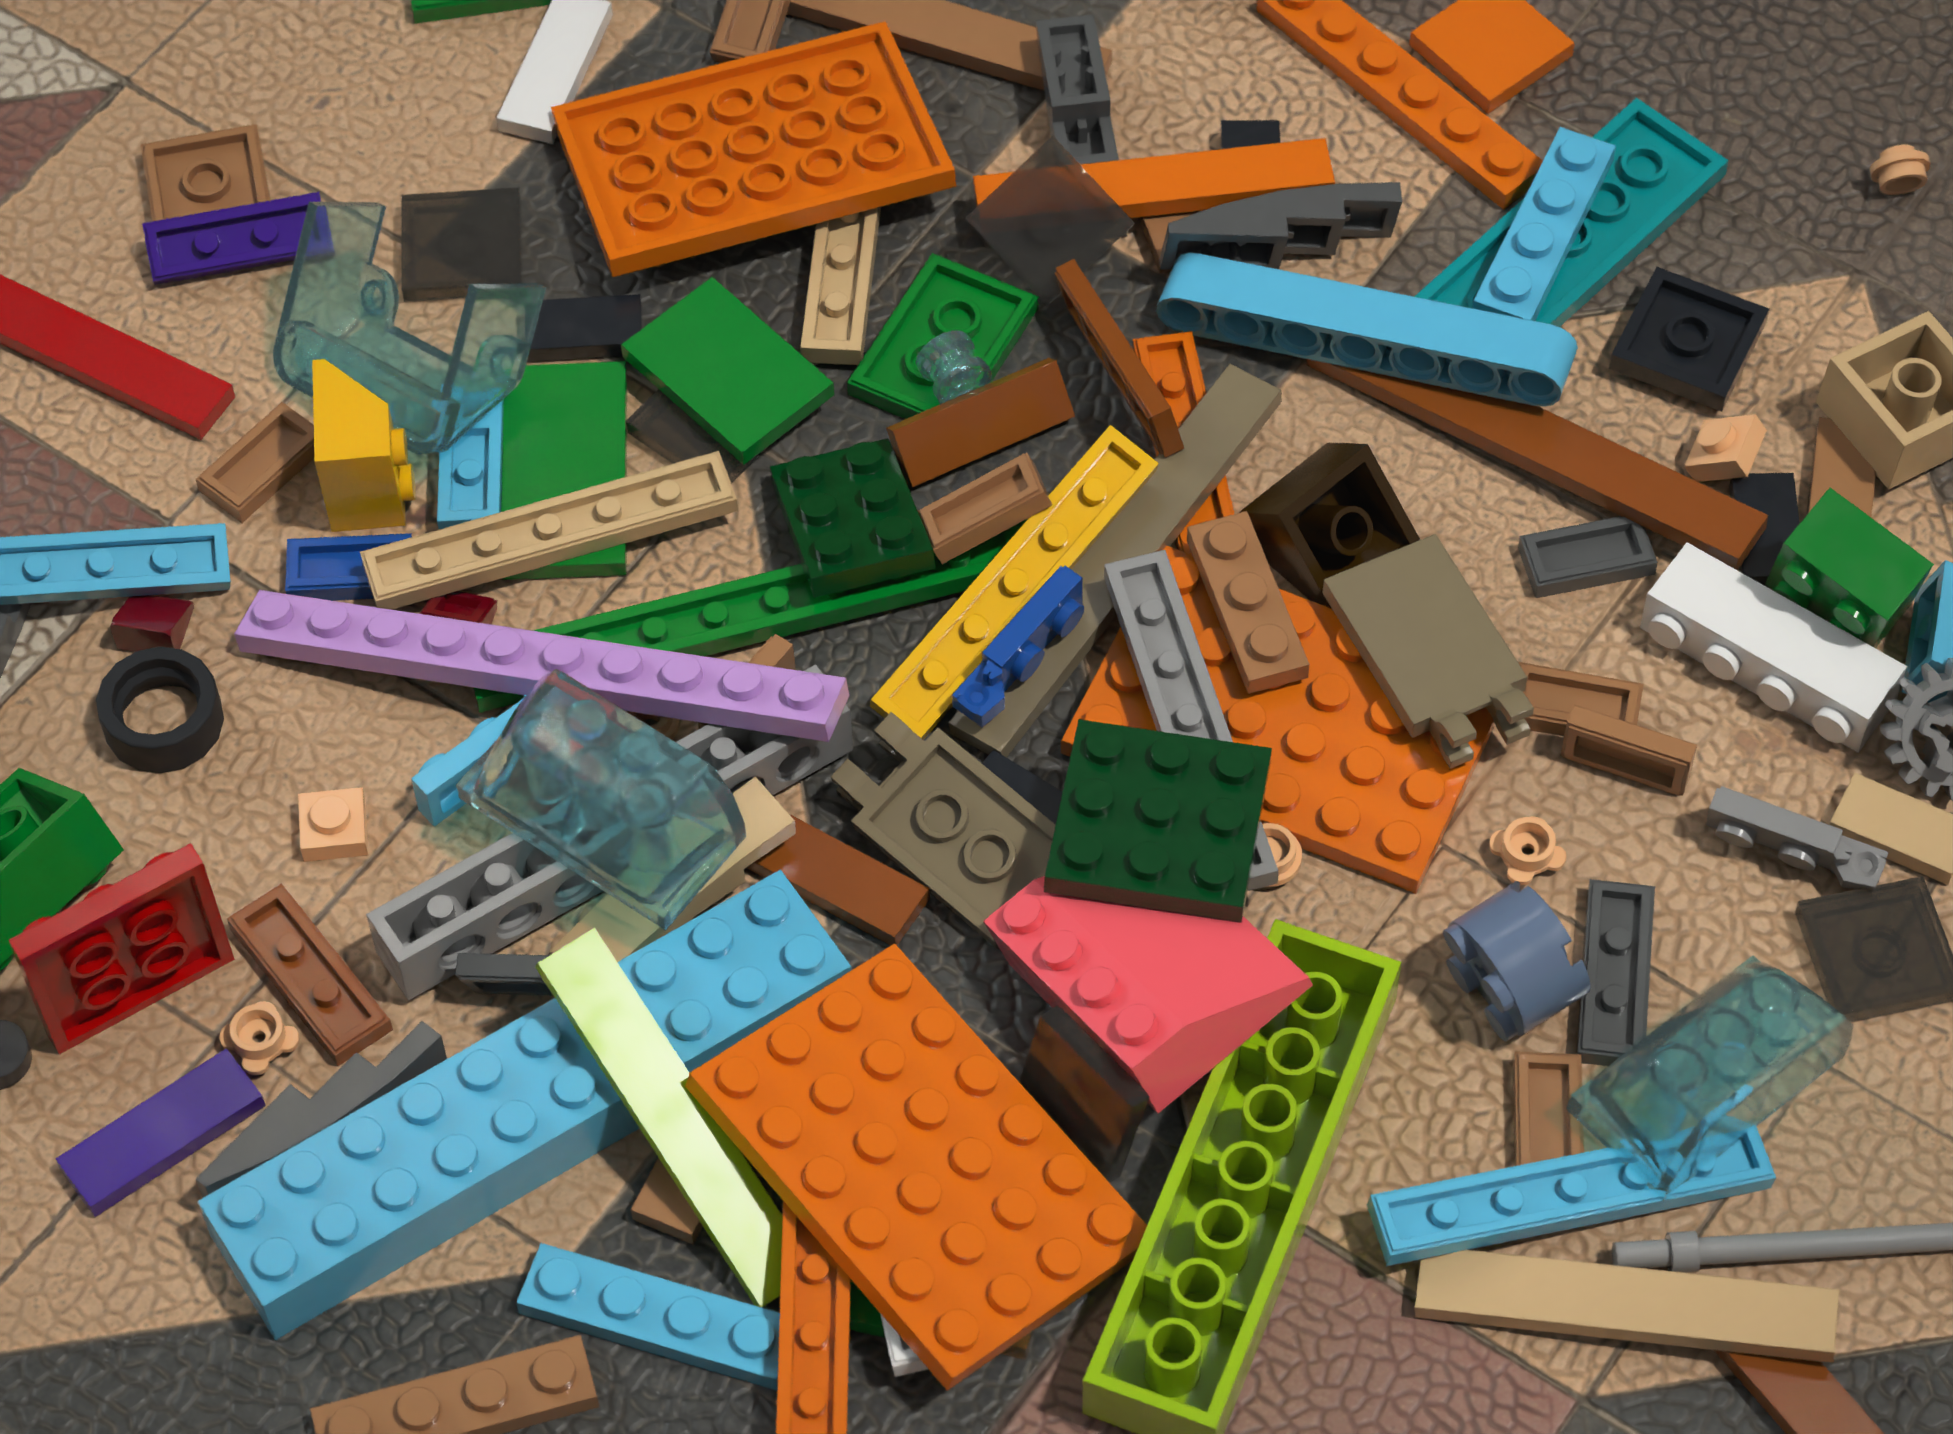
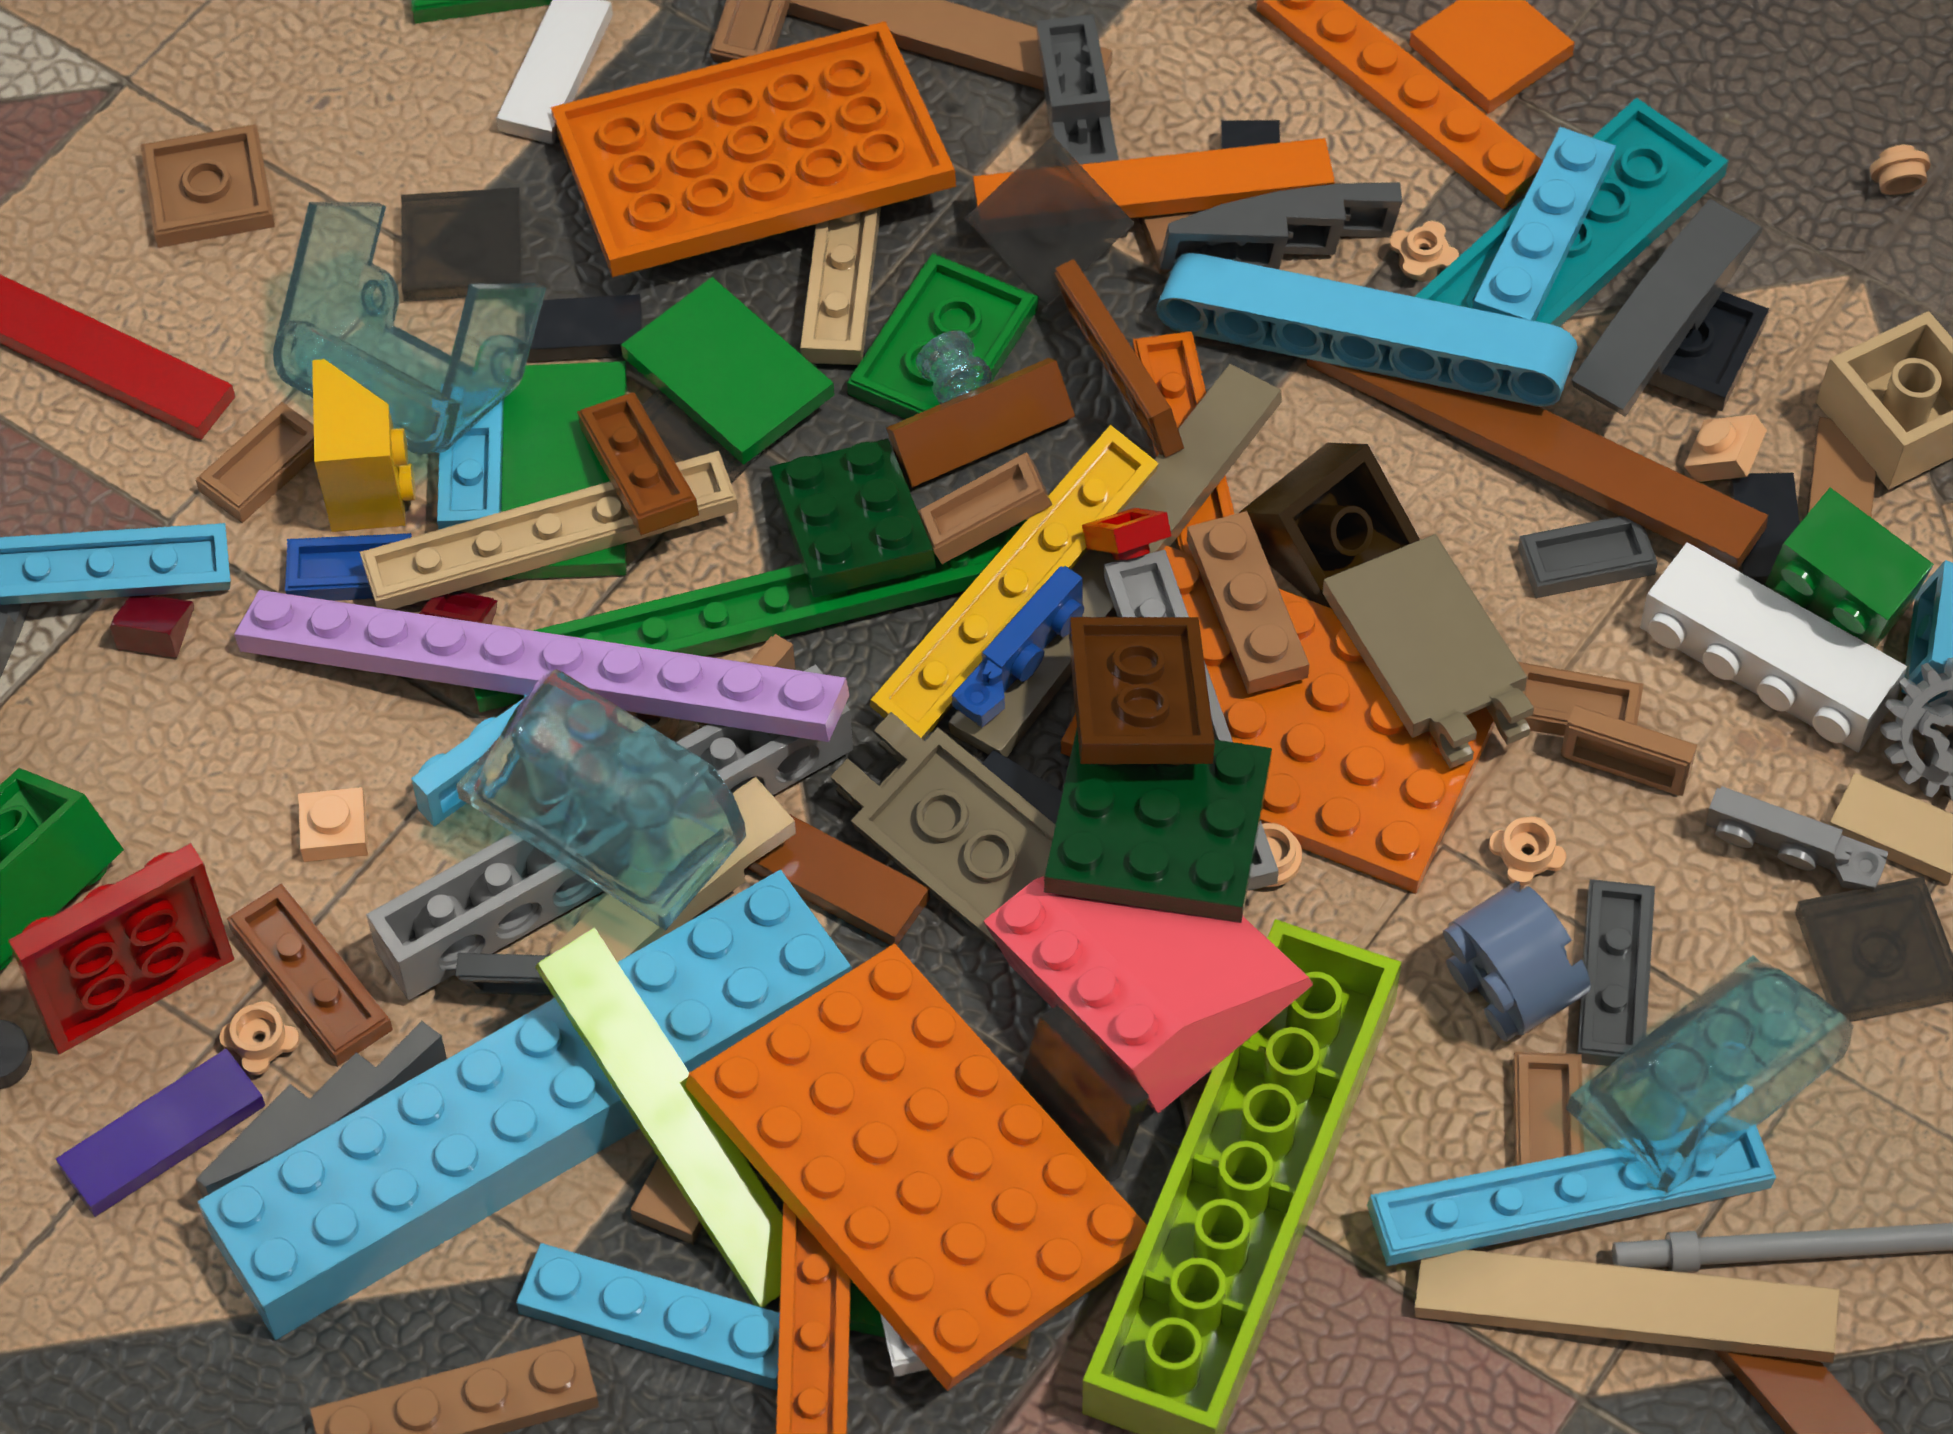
(151, 670): black tyre -> none
(226, 239): dark purple tile -> none
(638, 463): none -> dark orange tile
(1127, 532): none -> red plate
(1140, 691): none -> reddish brown plate
(1419, 263): none -> light nougat plate
(1666, 306): none -> dark grey slope

